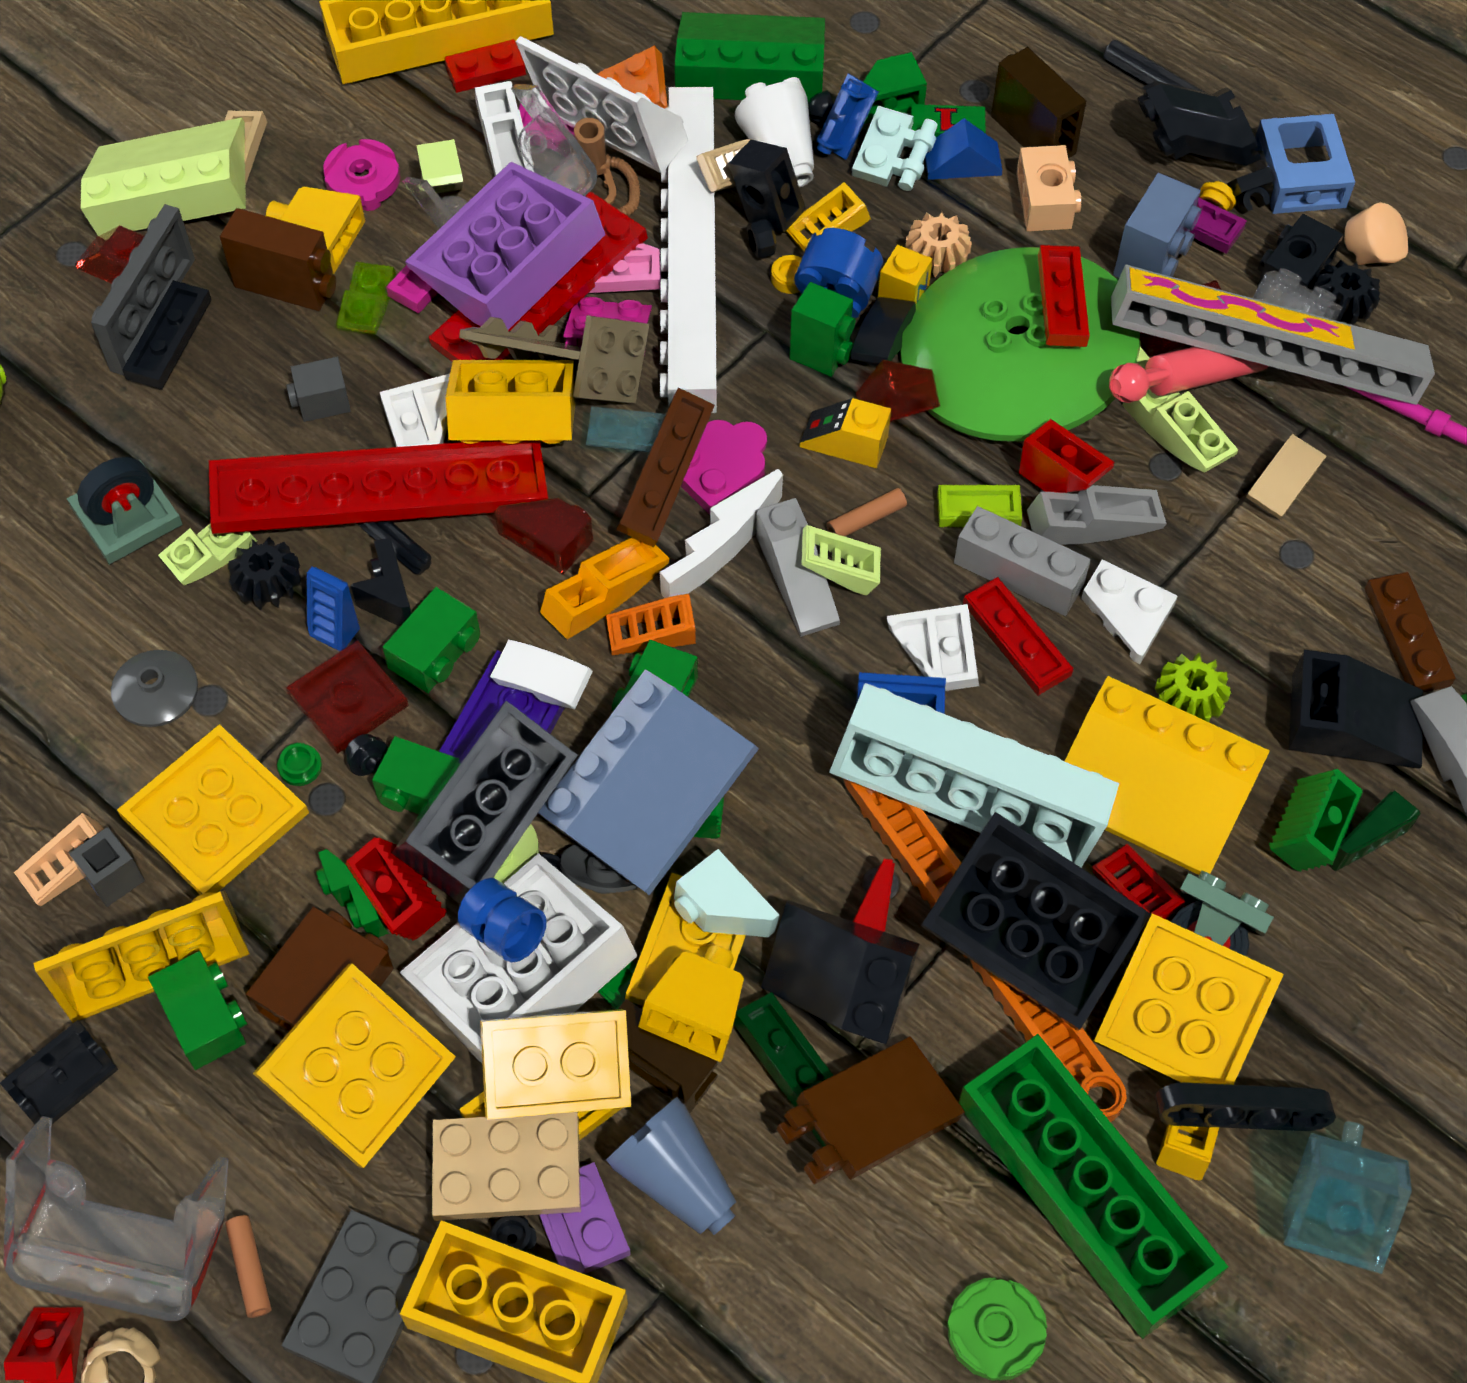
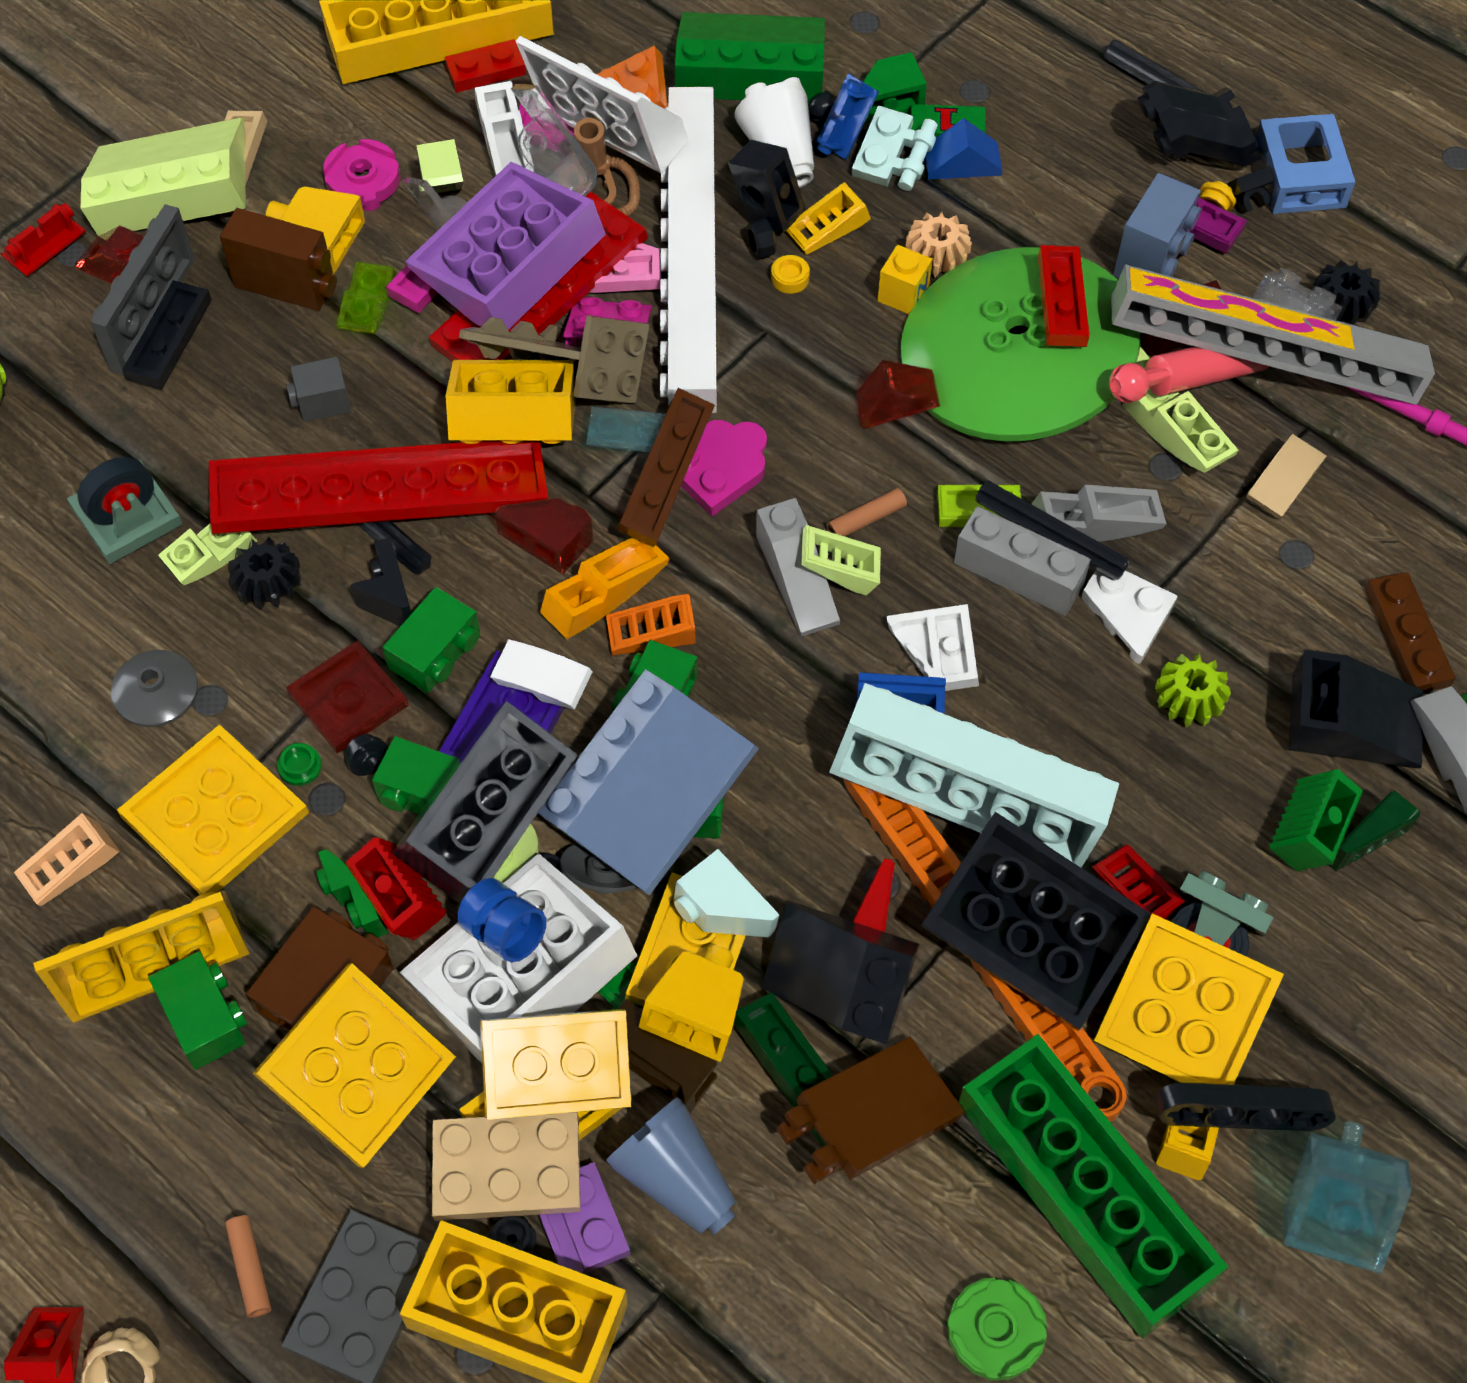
(38, 245): none -> red hinge
(59, 1074): black hinge -> none
(103, 1251): clear windscreen -> none
(107, 866): dark grey brick -> none
(330, 610): blue slope -> none
(417, 412): white wing -> none
(716, 167): tan slope -> none
(729, 531): white slope -> none
(821, 329): green brick -> none
(841, 265): blue brick -> none
(849, 431): yellow slope -> none
(882, 330): black slope -> none
(1018, 636): red tile -> none
(1036, 103): dark brown brick -> none
(1044, 524): none -> black axle
(1047, 188): light nougat brick -> none
(1061, 461): red slope -> none
(1174, 773): yellow slope -> none
(1303, 250): black brick -> none
(1377, 235): light nougat hair -> none

